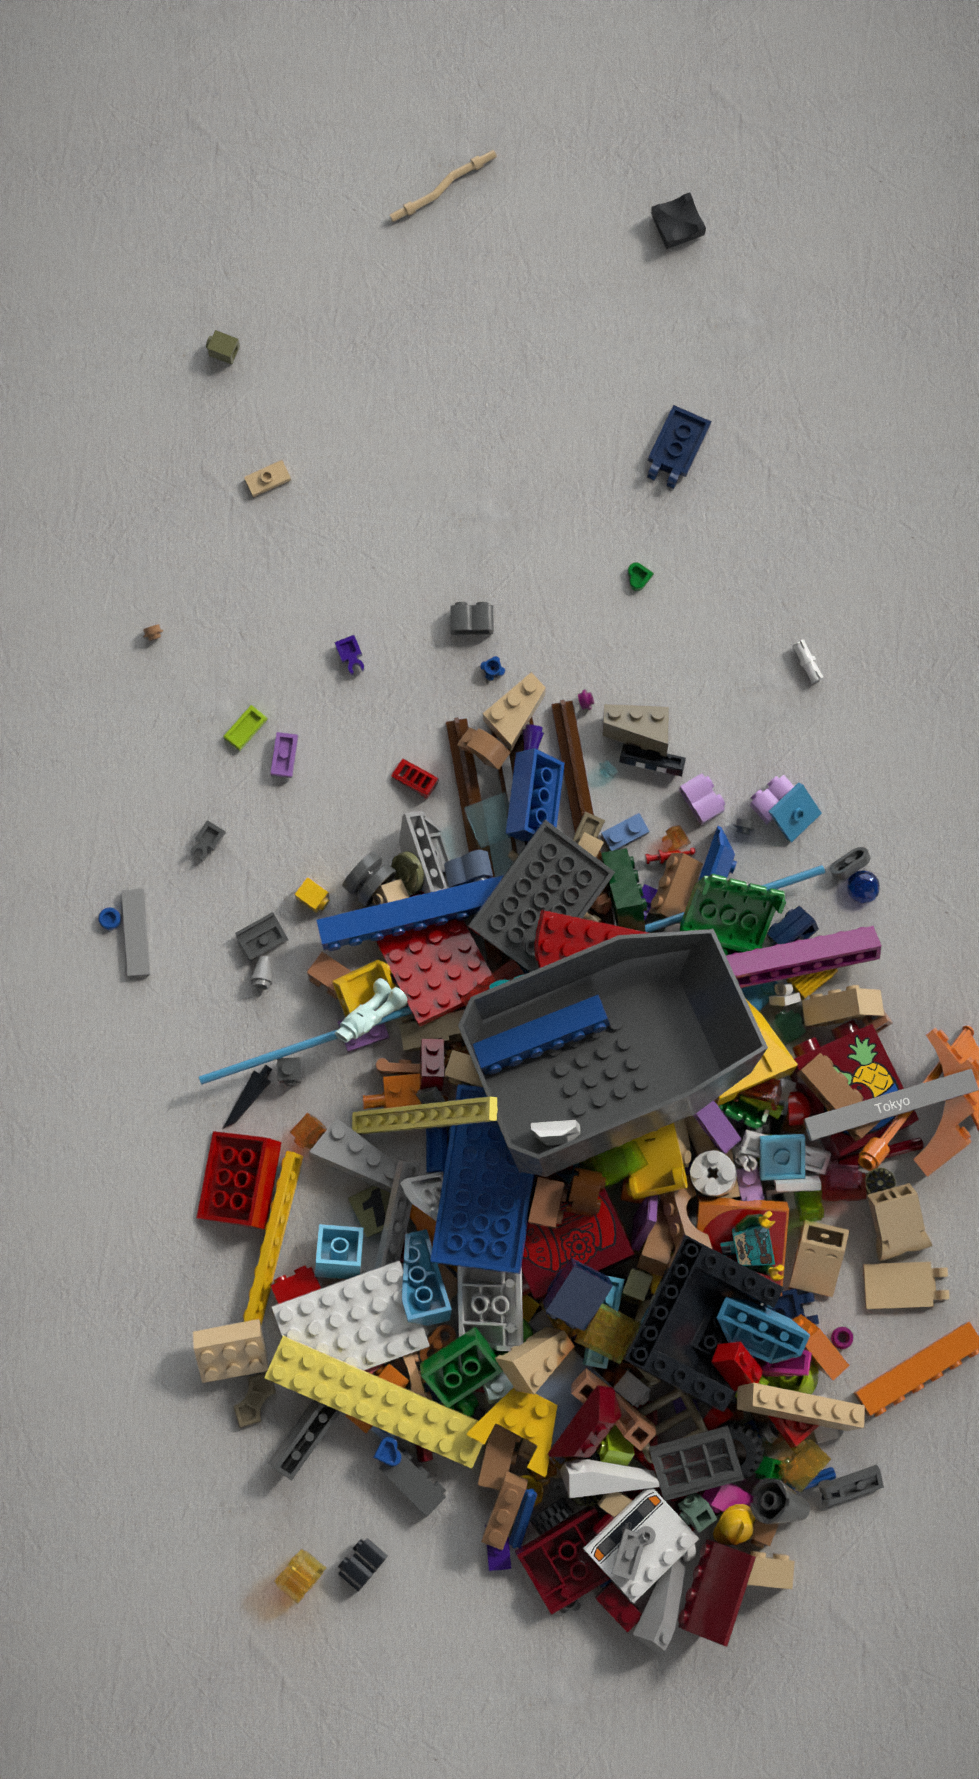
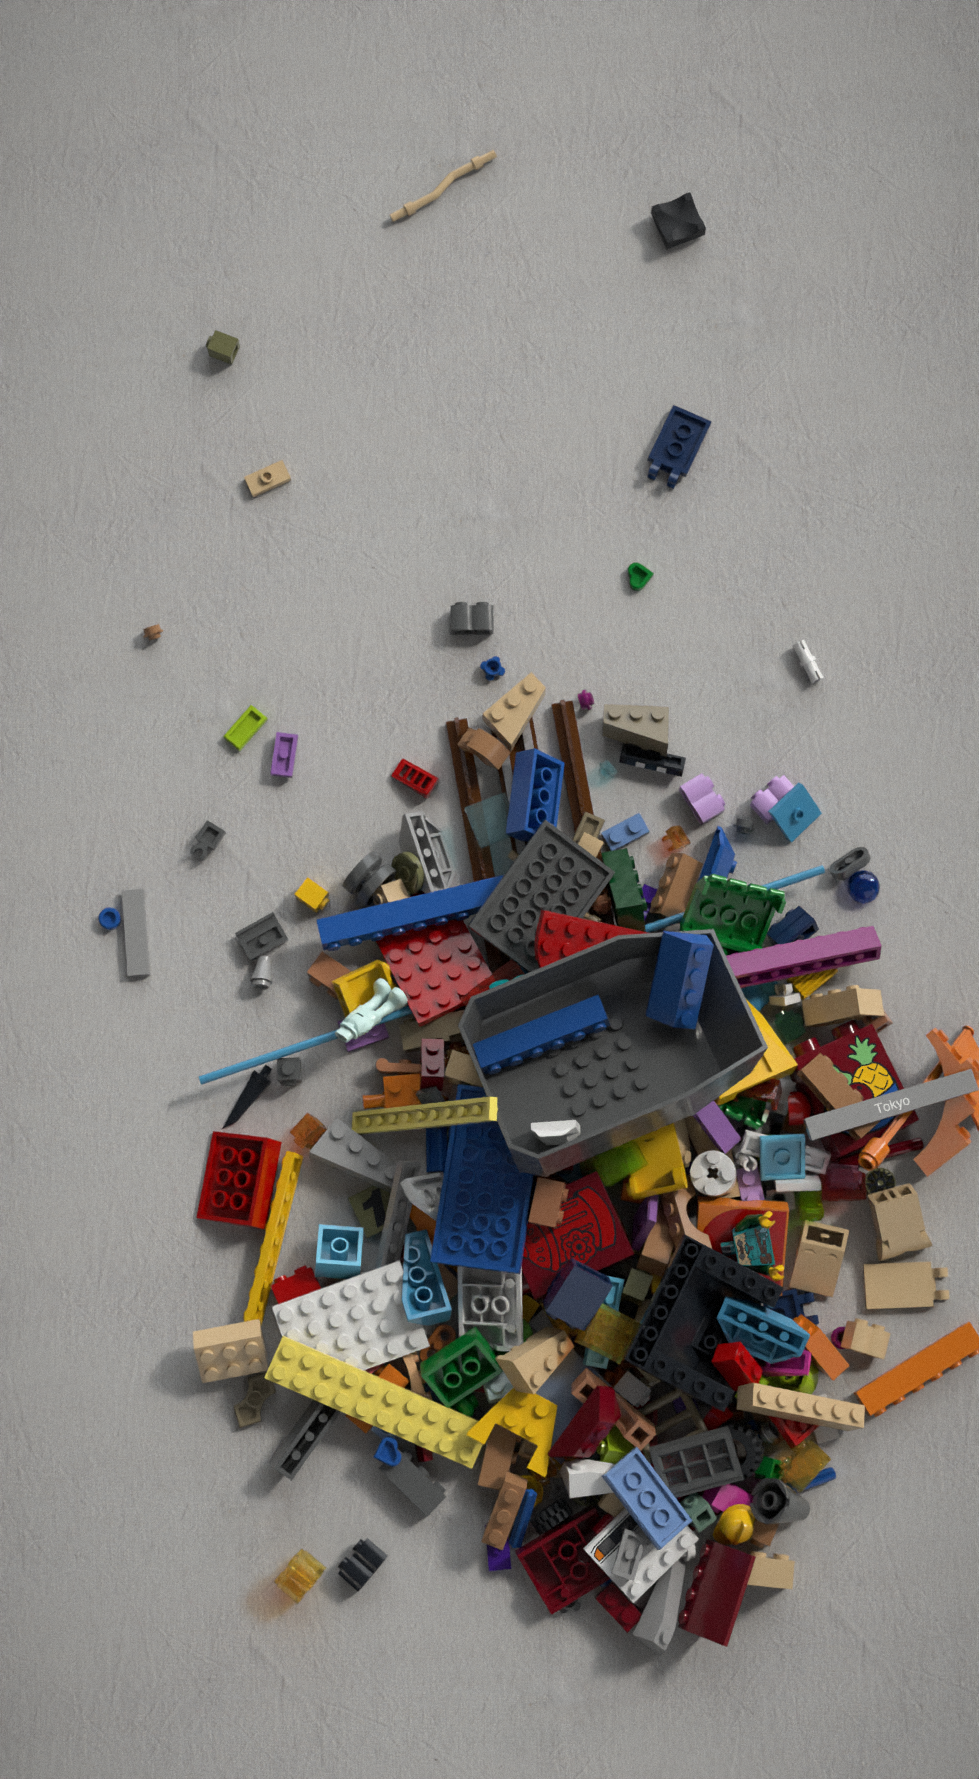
(349, 652): dark purple plate -> none
(468, 868): sand blue brick -> none
(532, 736): dark purple cone -> none
(585, 1191): reddish brown brick -> none
(647, 1498): none -> medium blue tile
(663, 856): red piece -> none
(679, 979): none -> blue slope
(762, 1105): lime axle -> none
(851, 1485): dark grey plate -> none
(866, 1339): none -> tan brick

